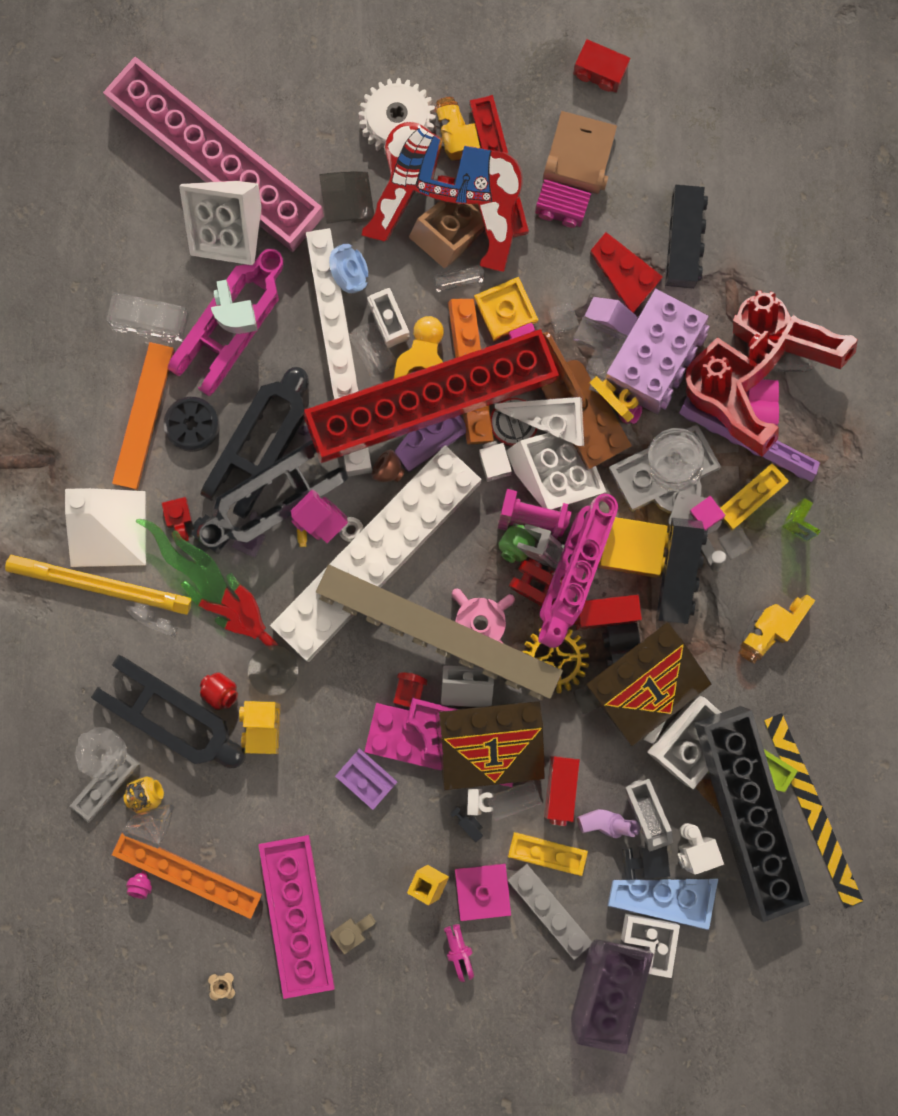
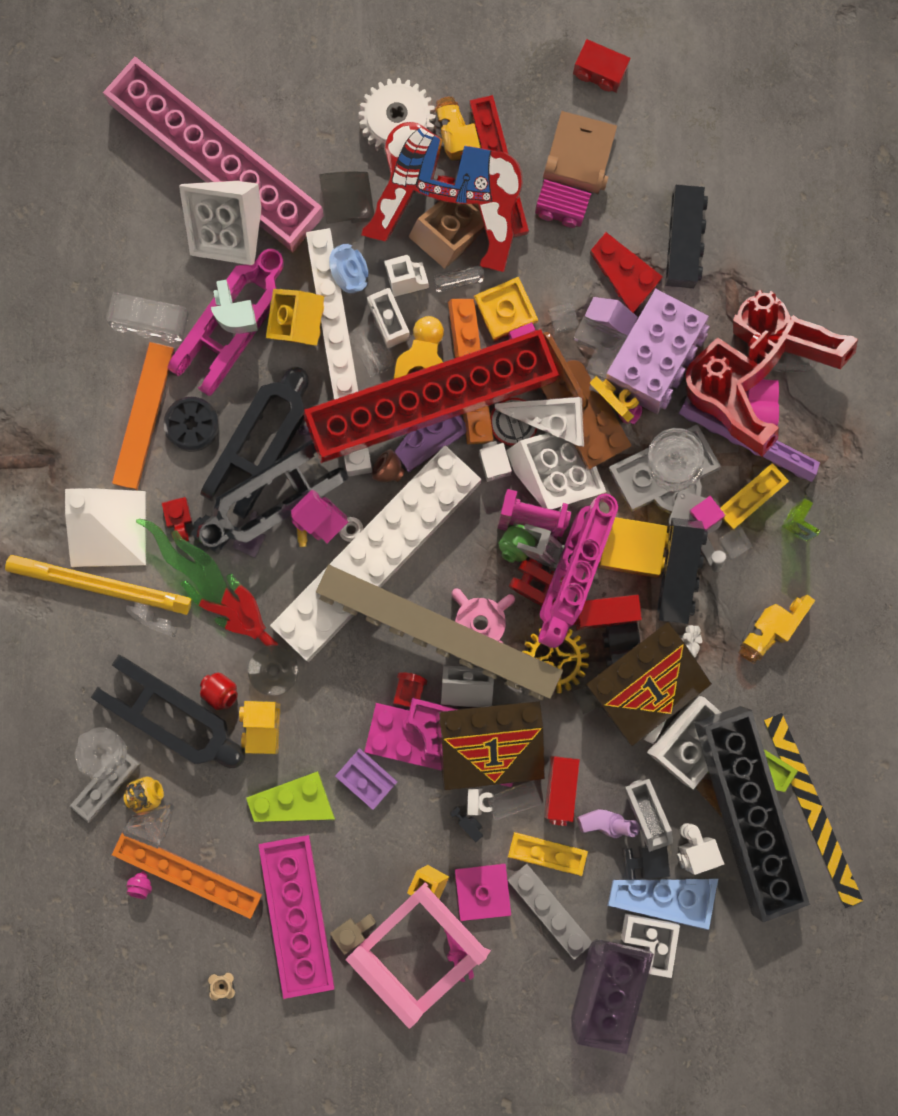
(292, 801): none -> lime wing
(295, 316): none -> yellow brick
(385, 983): none -> bright pink piece
(405, 275): none -> white brick
(692, 638): none -> white plant

